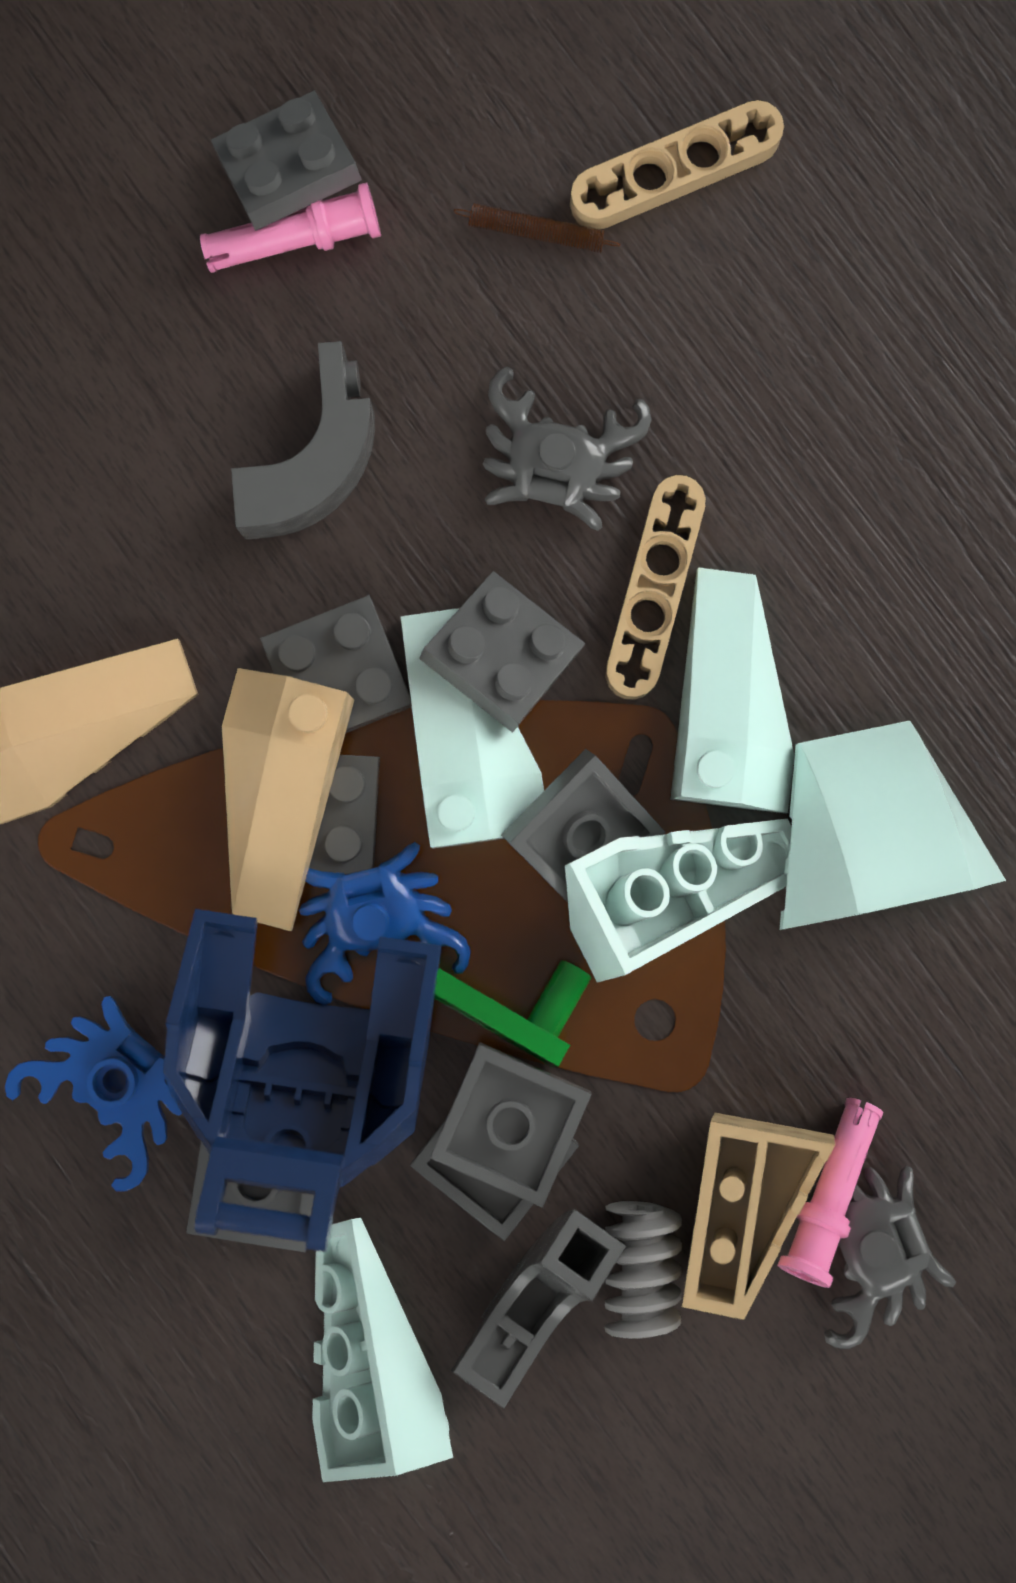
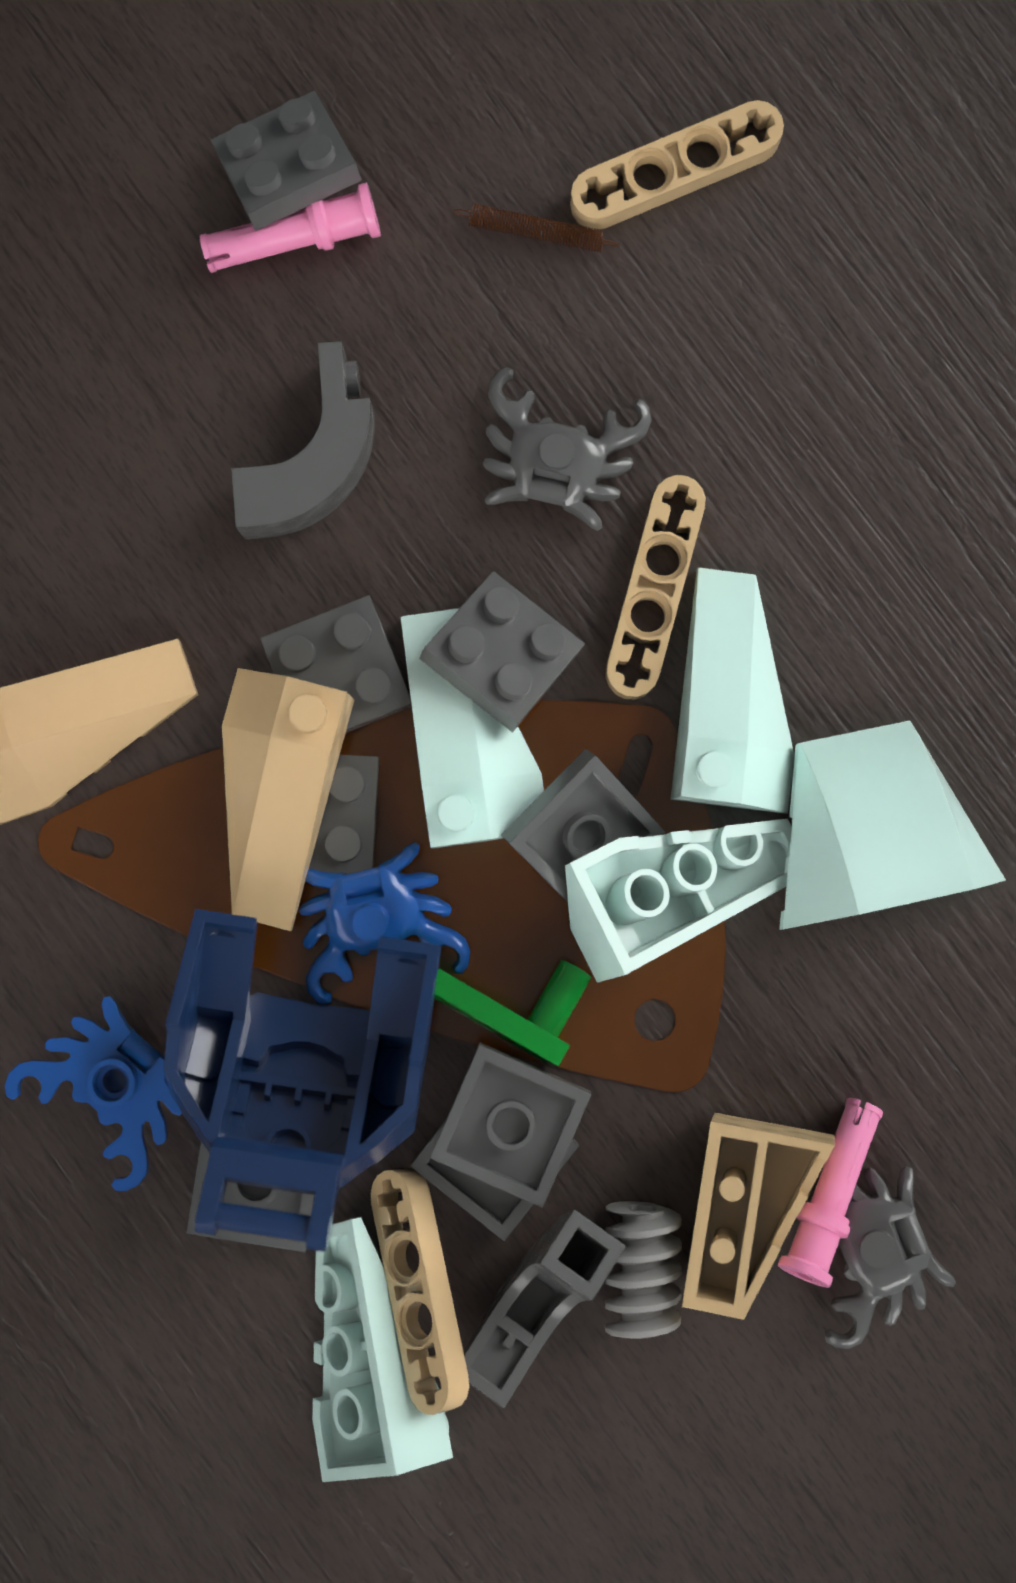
(411, 1289): none -> tan beam

